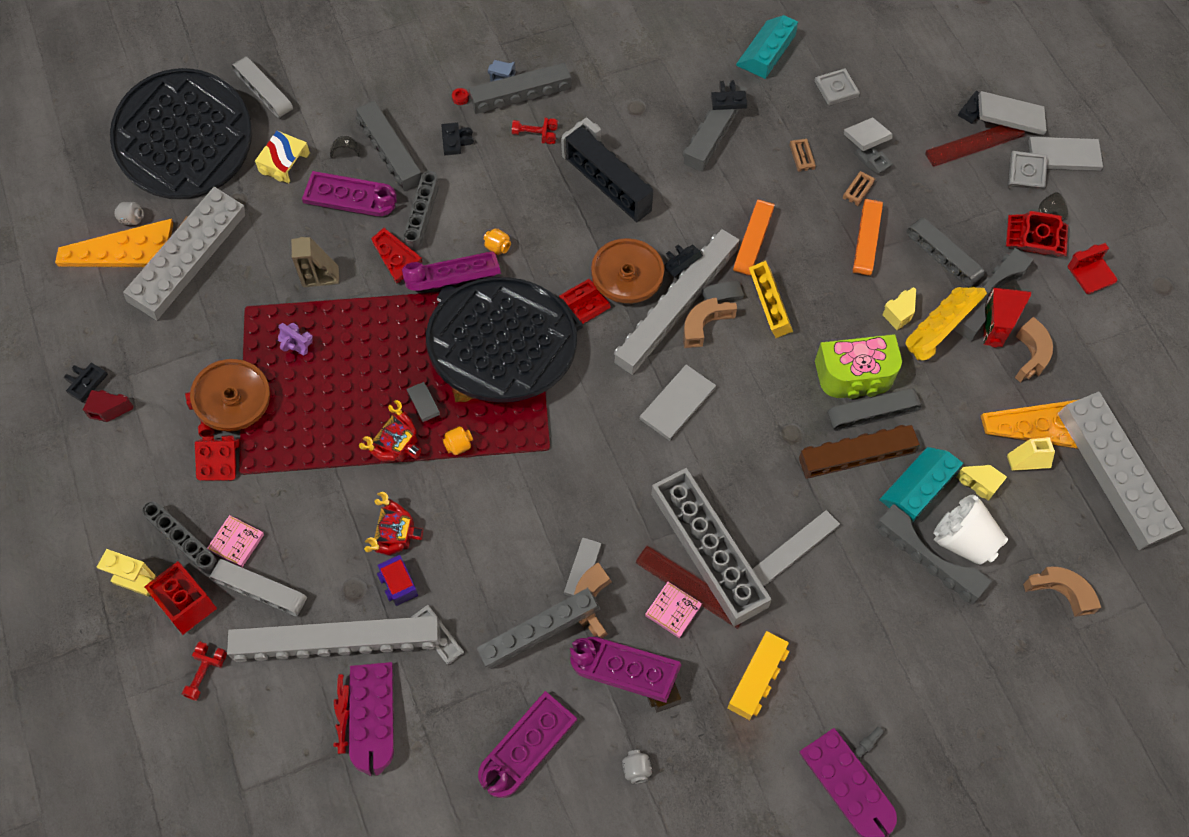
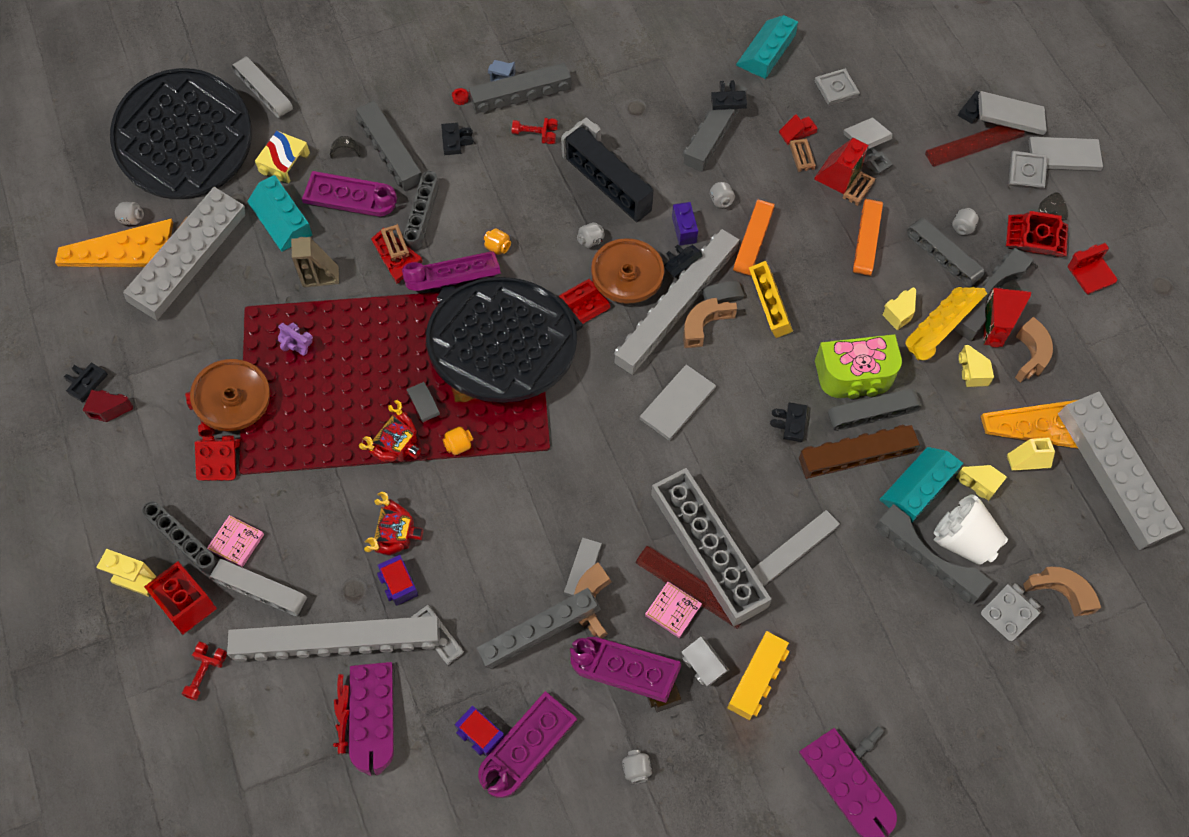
(278, 213): none -> teal slope
(399, 253): none -> medium nougat tile
(478, 731): none -> brick
(590, 235): none -> light grey head
(684, 223): none -> dark purple brick
(704, 661): none -> light grey brick
(722, 195): none -> light grey head
(794, 423): none -> black hinge
(797, 129): none -> red slope
(843, 165): none -> red slope
(965, 221): none -> light grey head
(976, 367): none -> light yellow slope
(1011, 611): none -> light grey bracket

